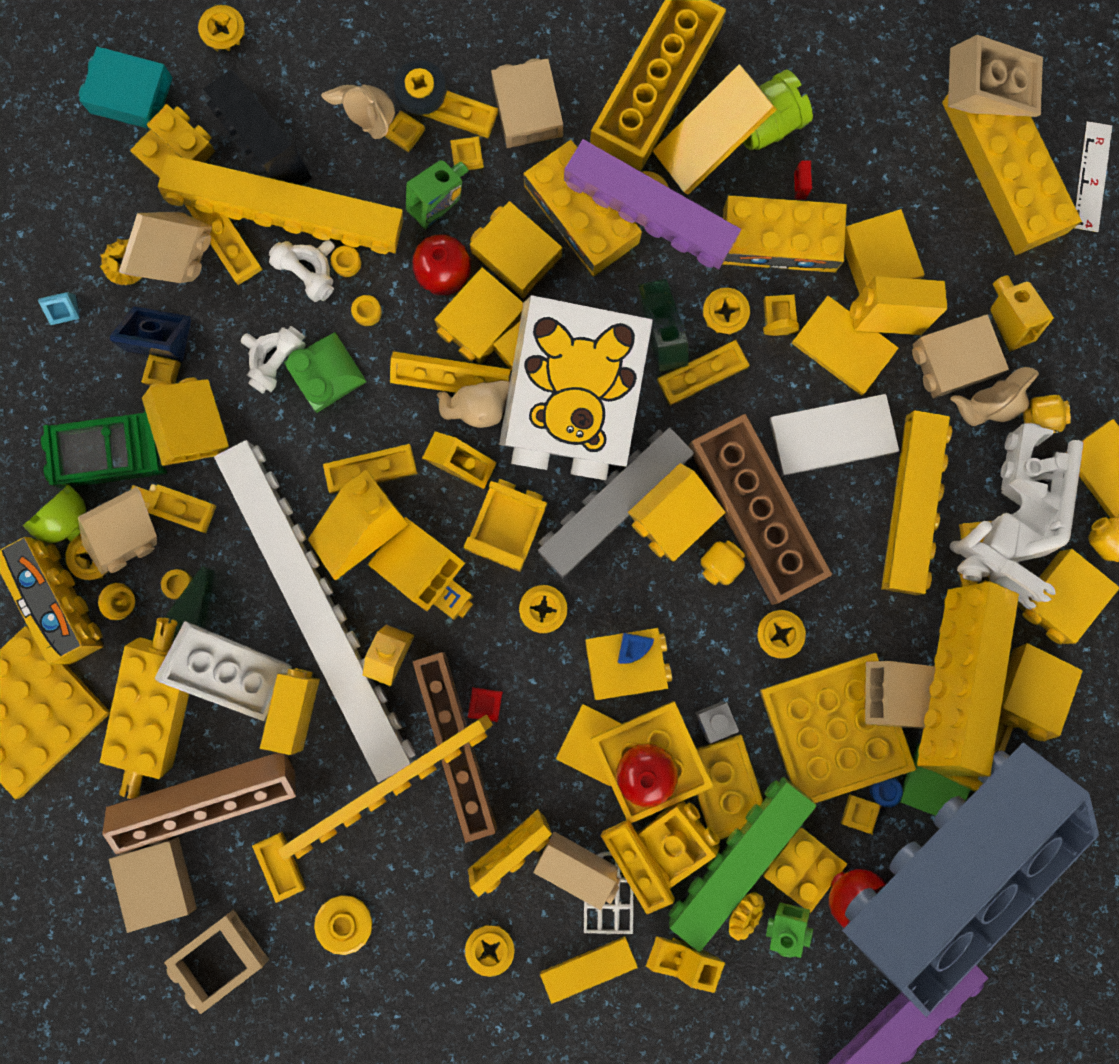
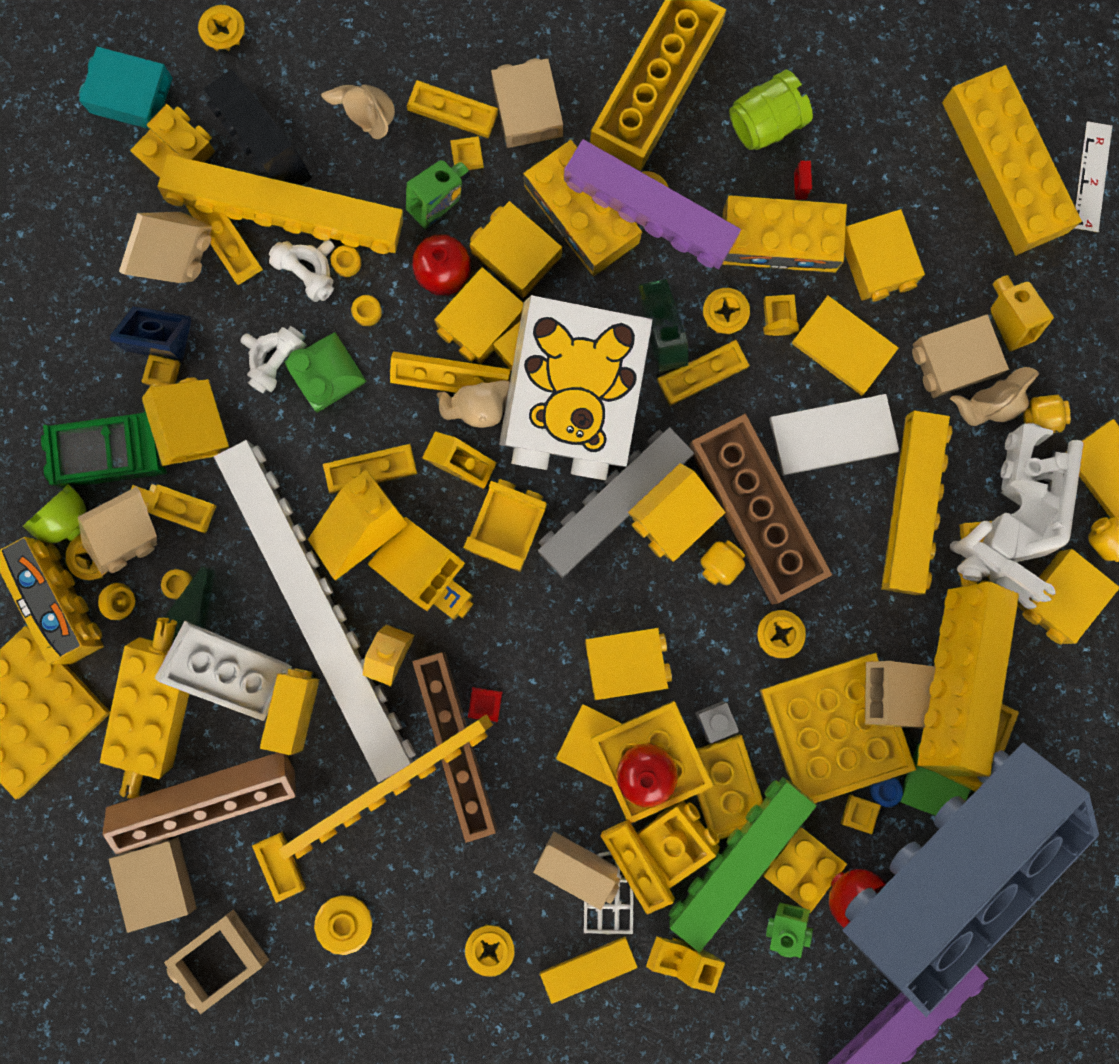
(60, 308): medium azure slope -> none
(111, 267): yellow gear -> none
(404, 131): yellow tile -> none
(424, 98): black wheel -> none
(509, 853): yellow plate -> none
(554, 600): yellow gear -> none
(633, 648): blue tile -> none
(714, 129): yellow tile -> none
(746, 916): yellow gear -> none
(899, 305): yellow brick -> none
(994, 78): tan slope -> none
(1038, 692): yellow brick -> none

